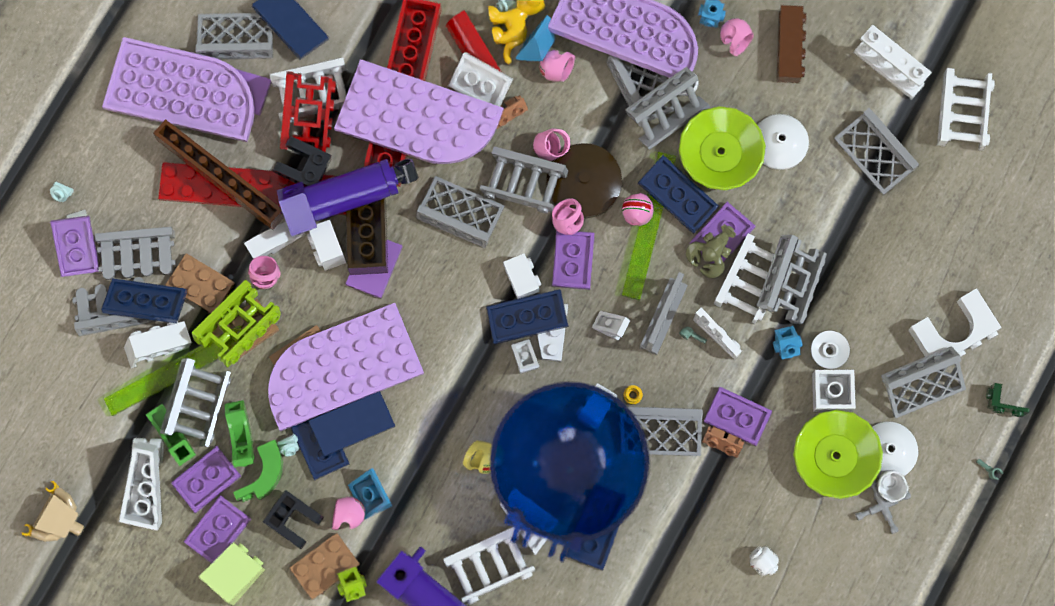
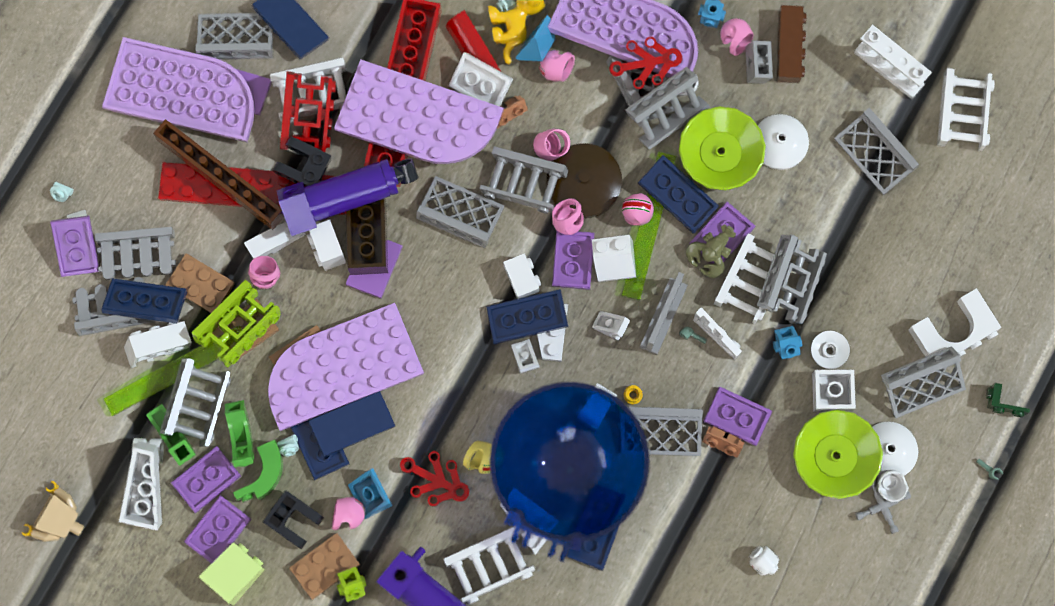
(437, 481): none -> red plant
(614, 258): none -> white slope
(648, 62): none -> red plant
(759, 62): none -> light grey brick

